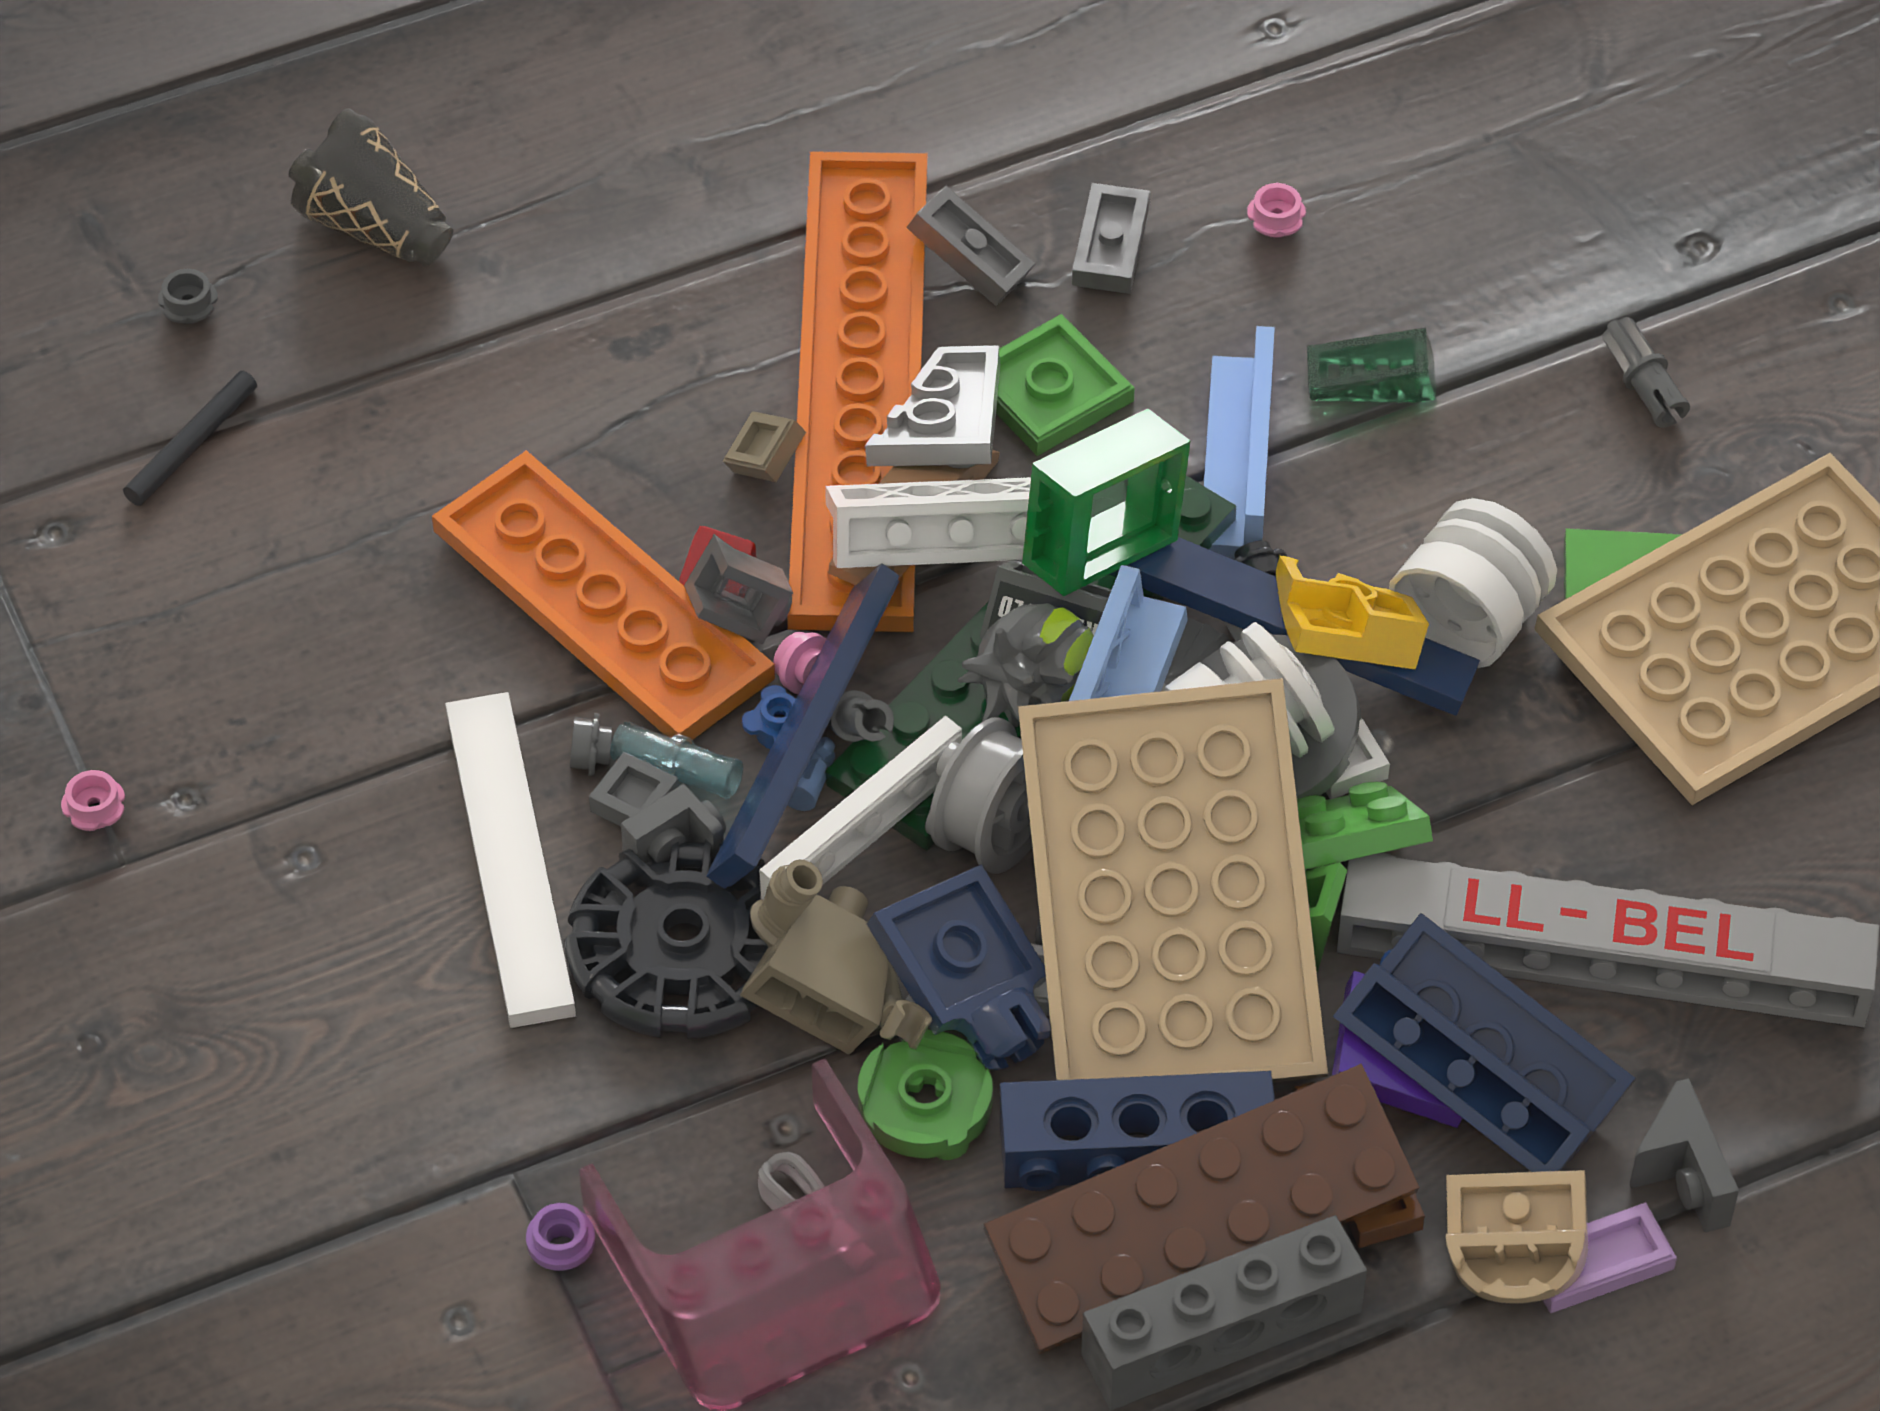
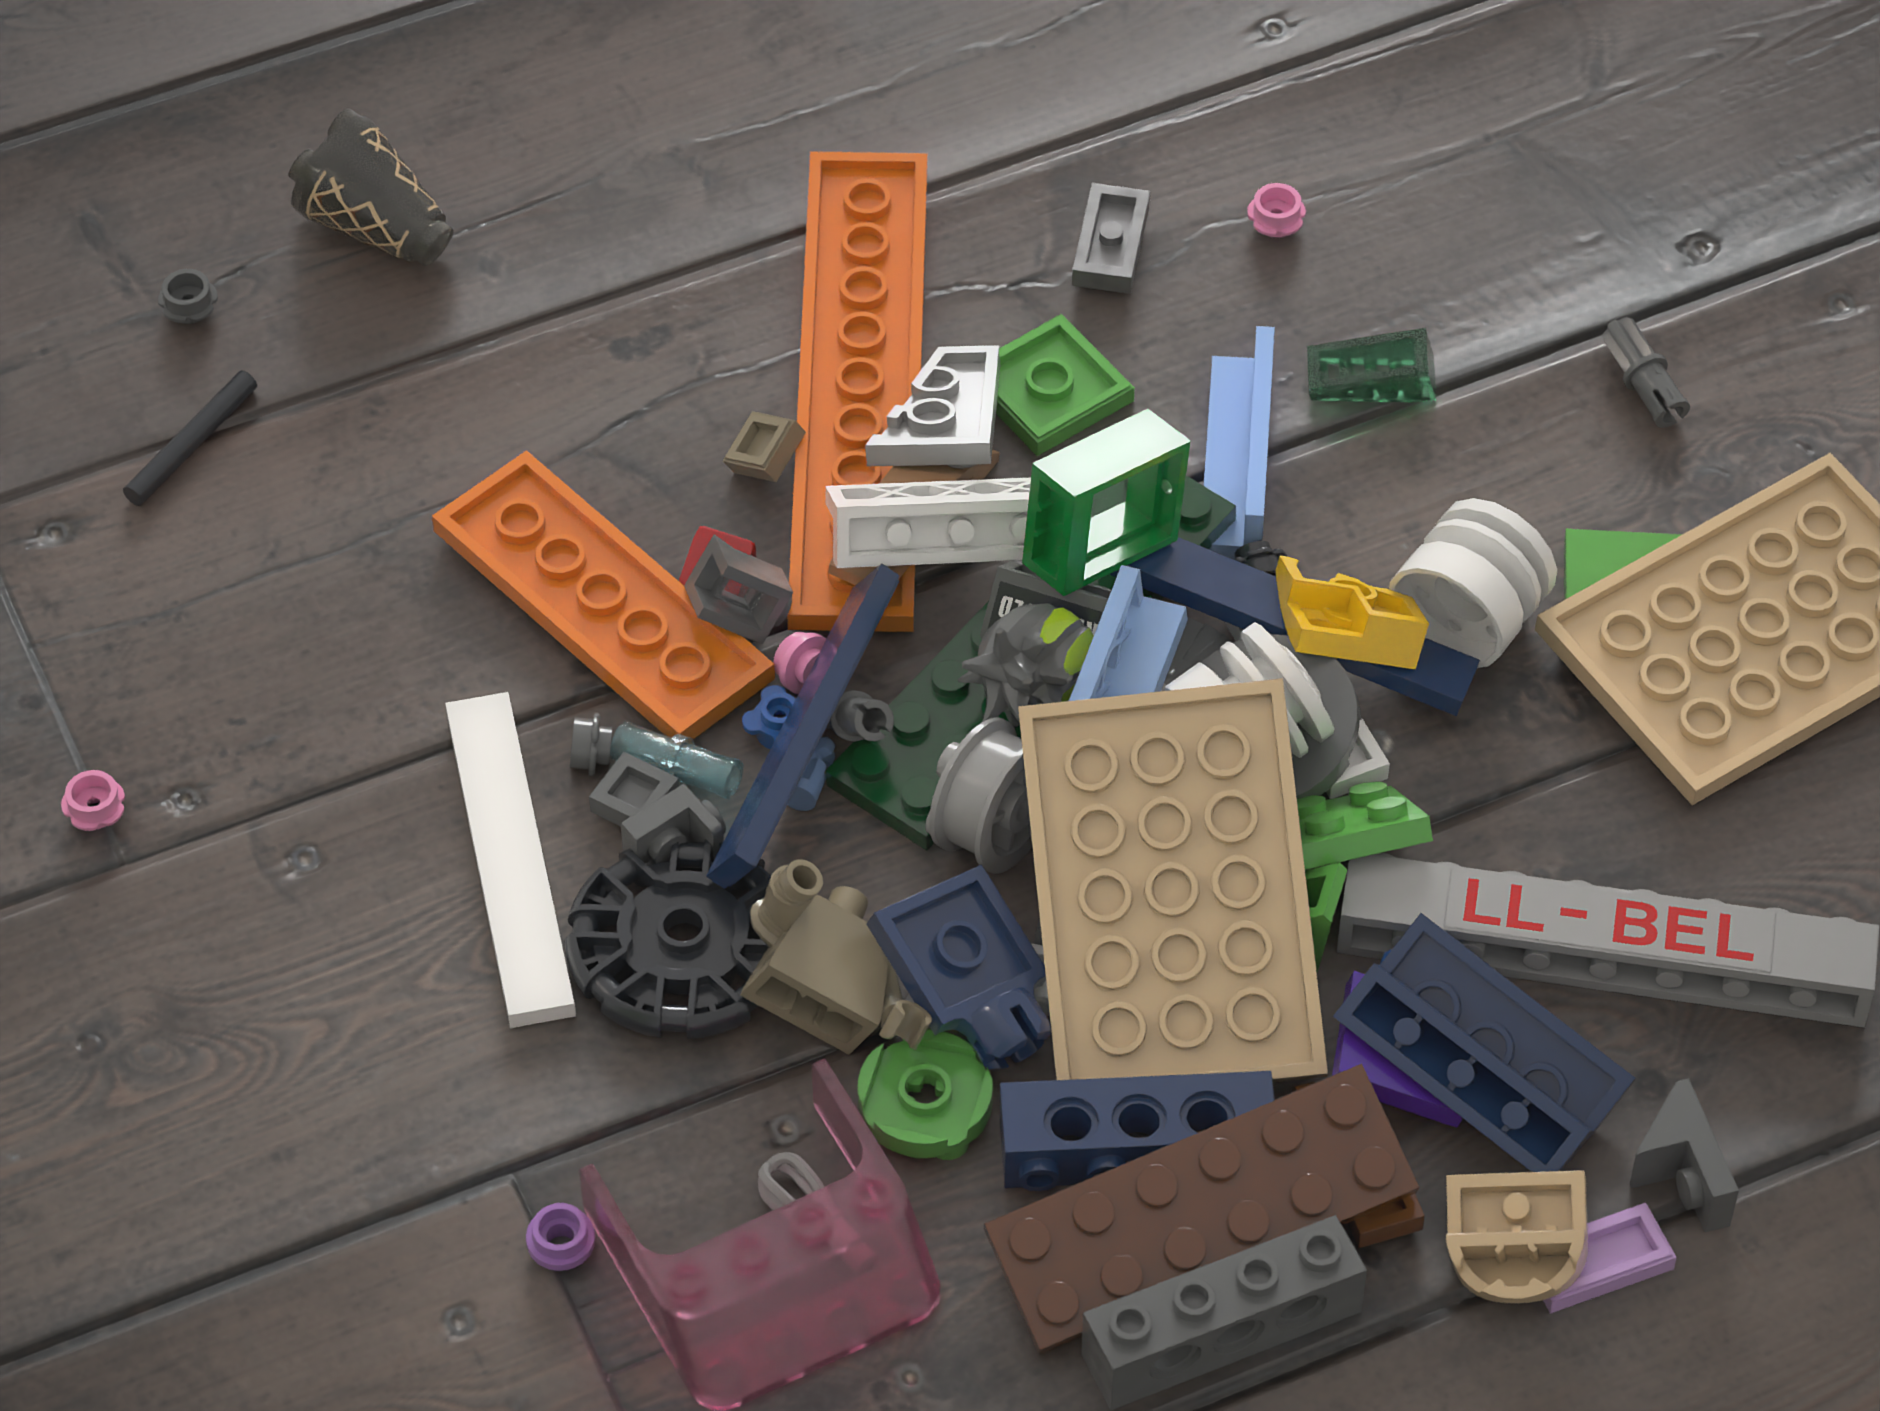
(871, 807): white tile -> none
(970, 245): flat silver plate -> none

